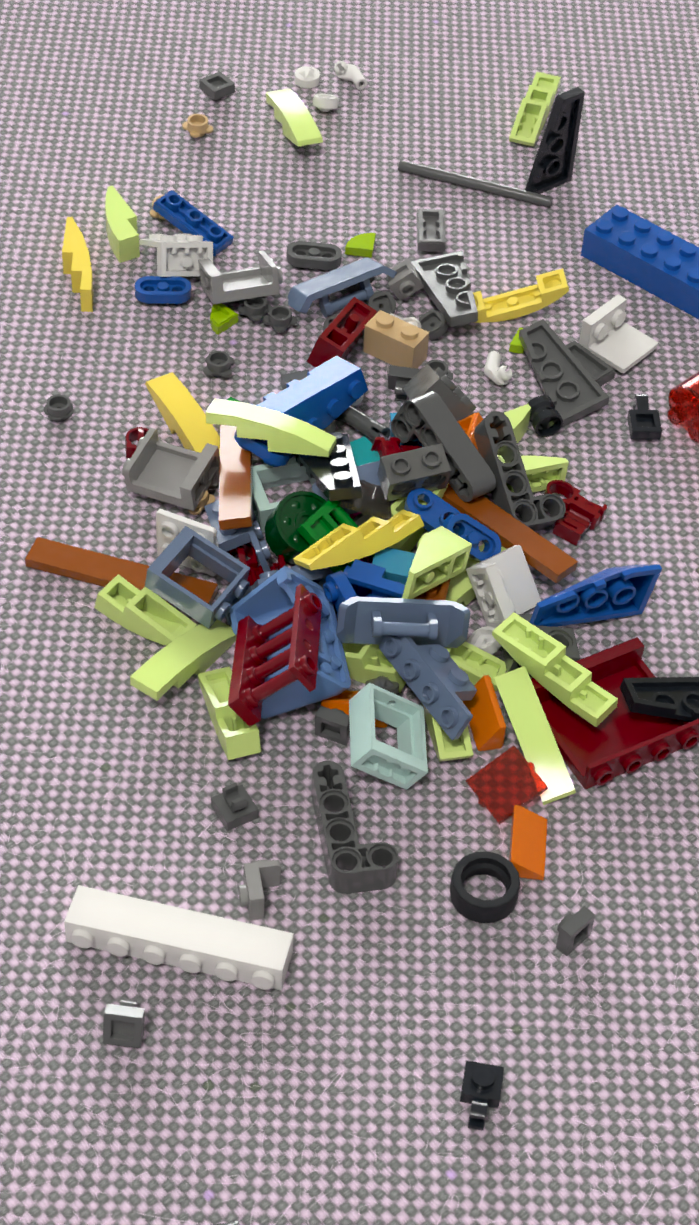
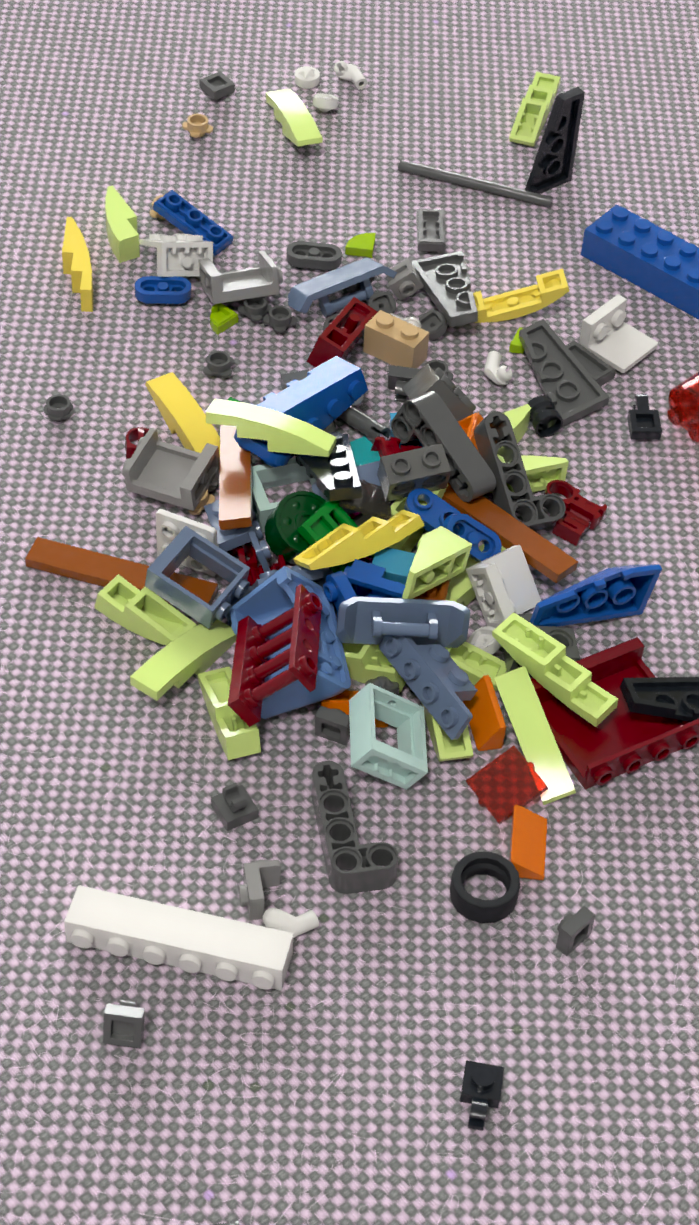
(283, 921): none -> white arm

